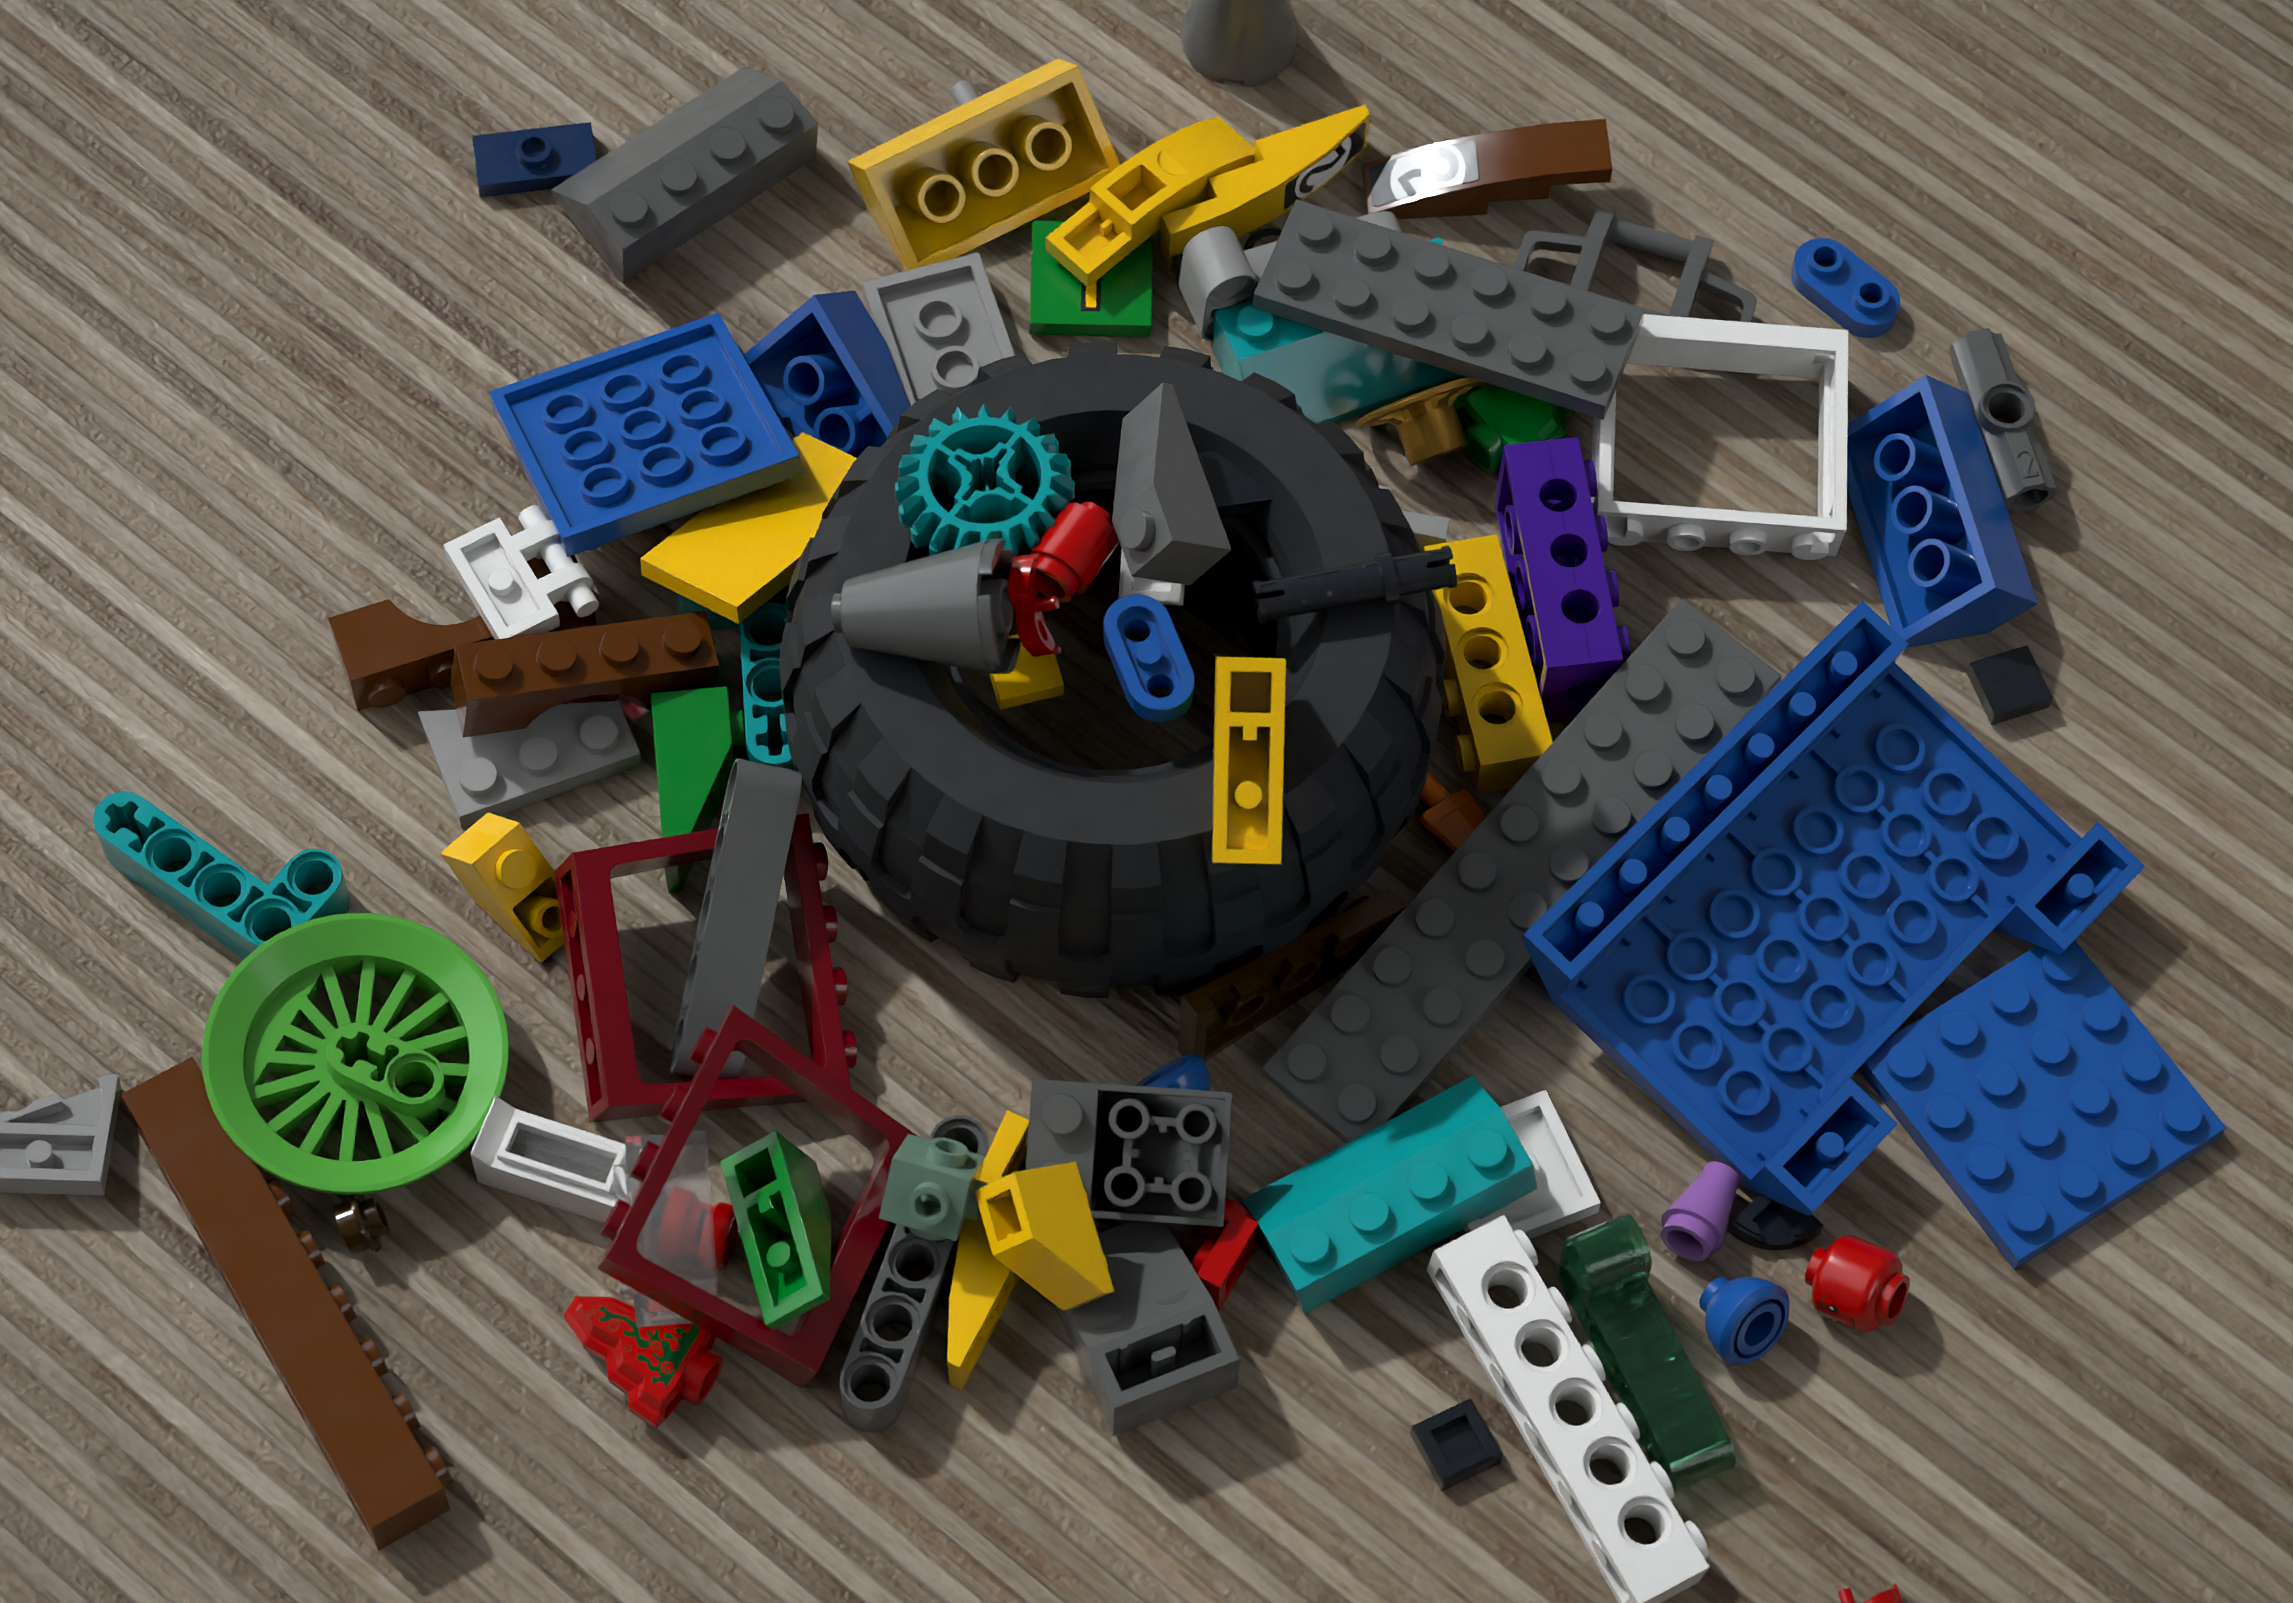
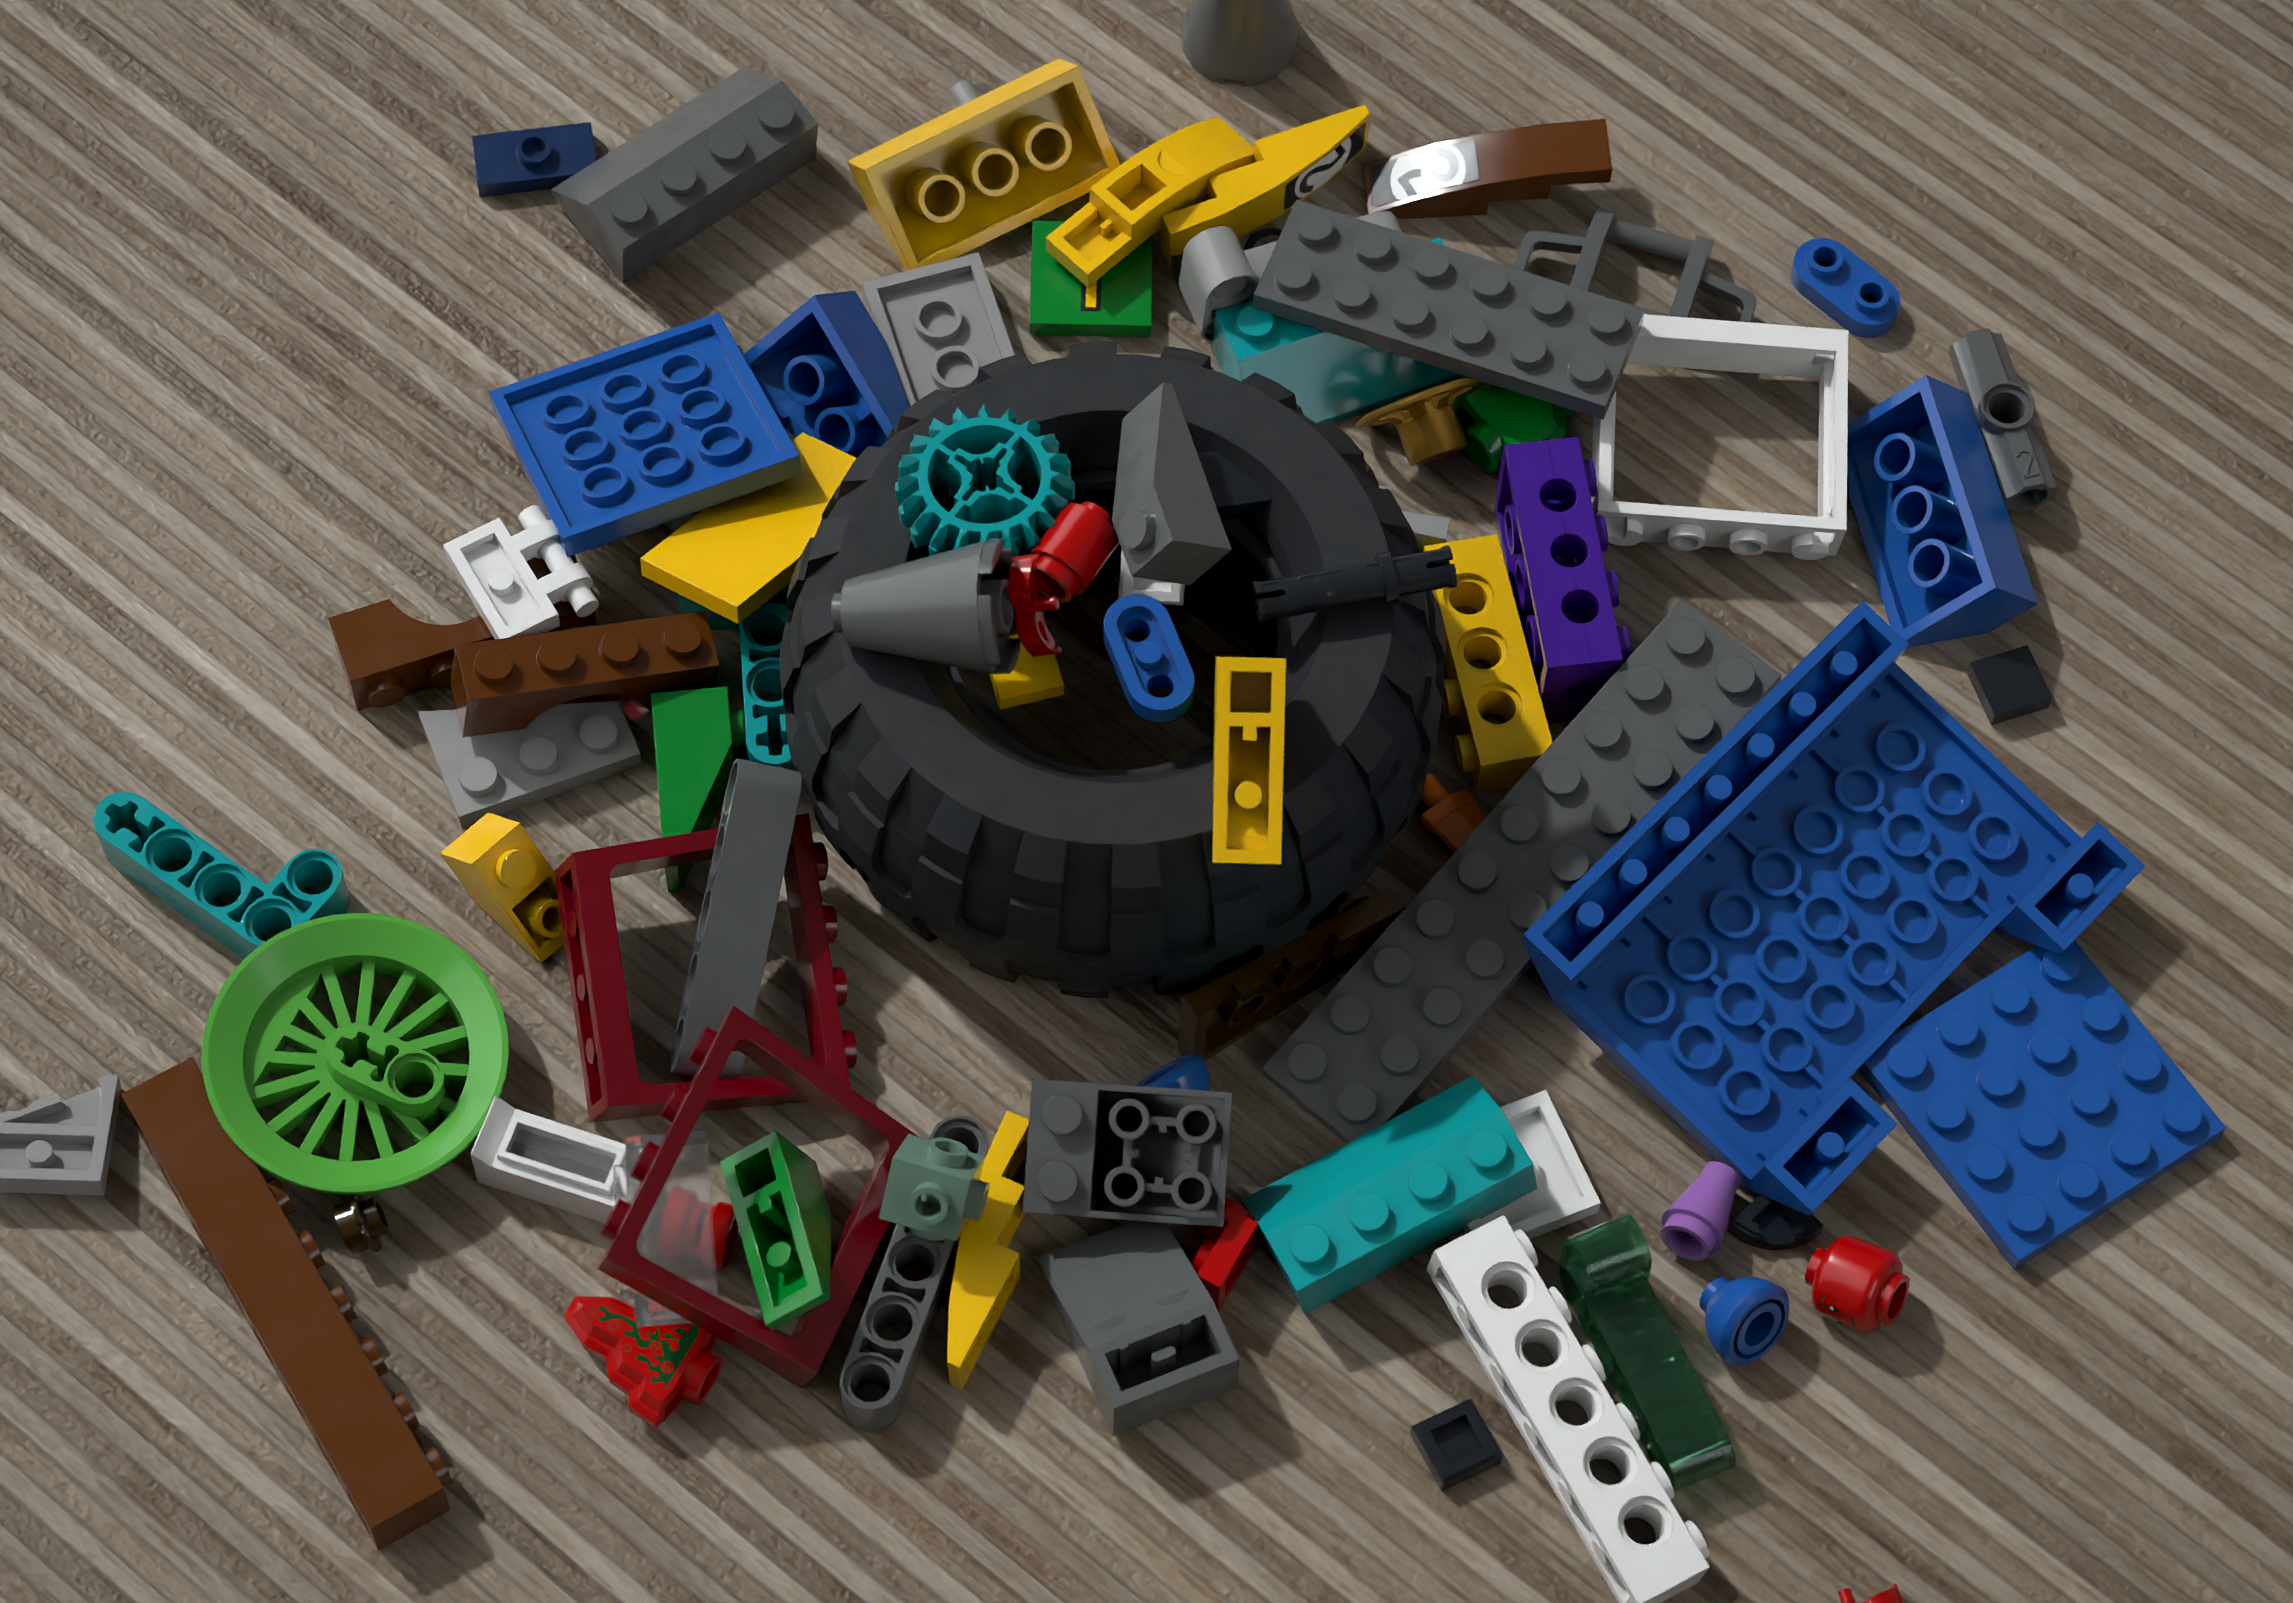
(1046, 1233): yellow slope -> none

